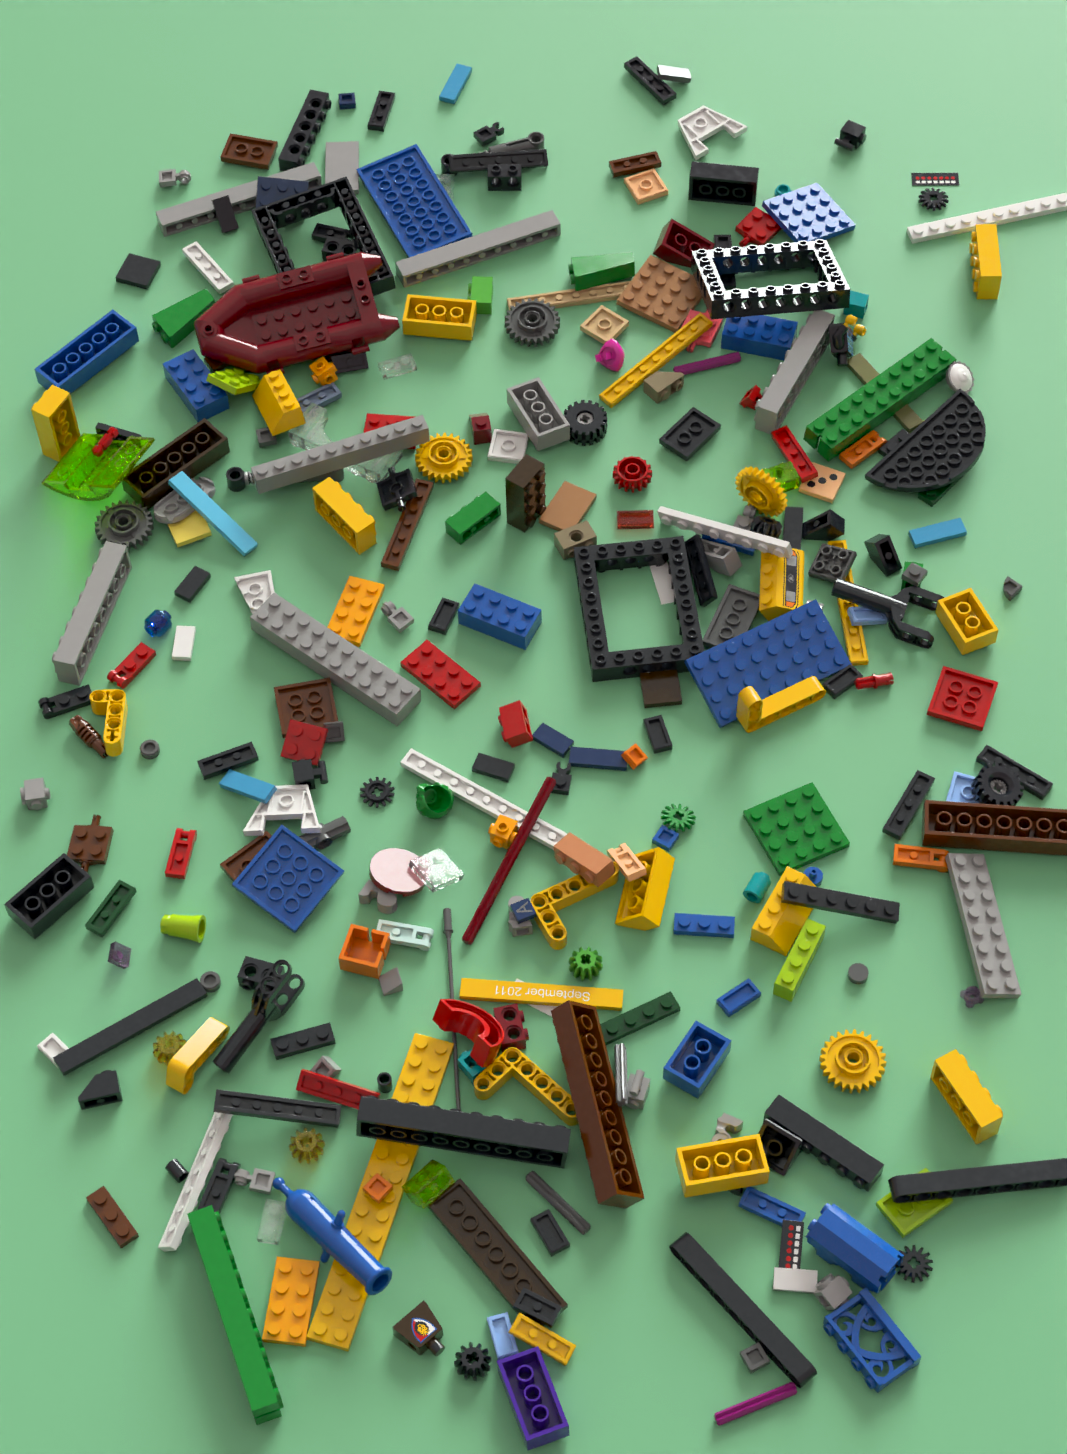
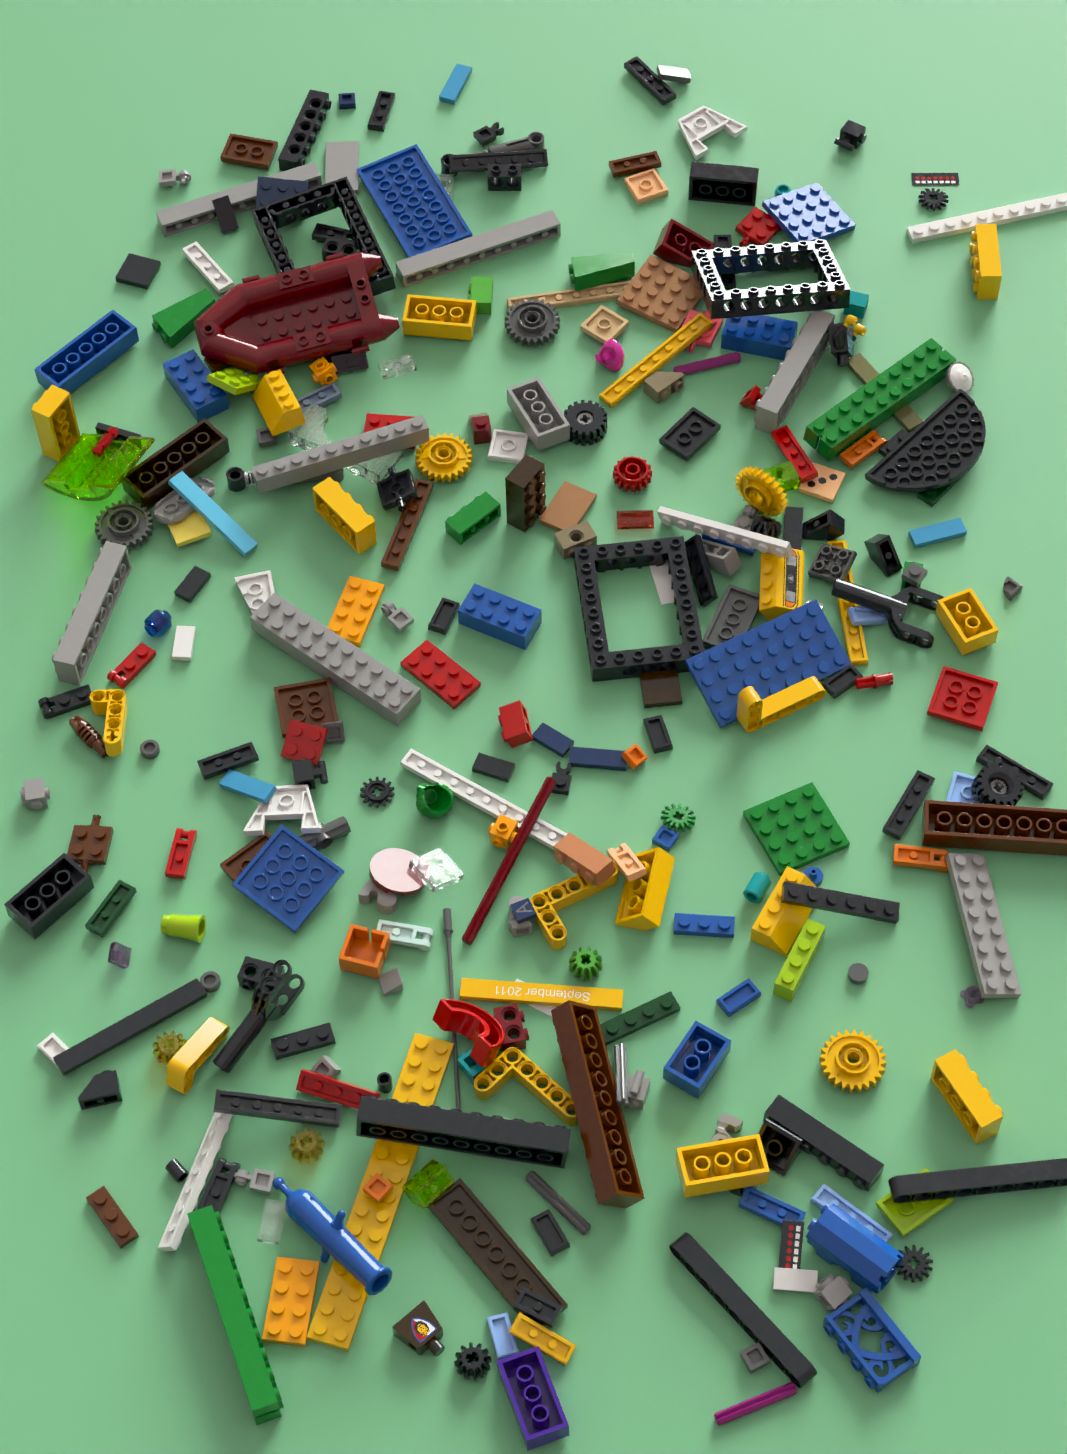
(827, 1195): none -> light blue tile

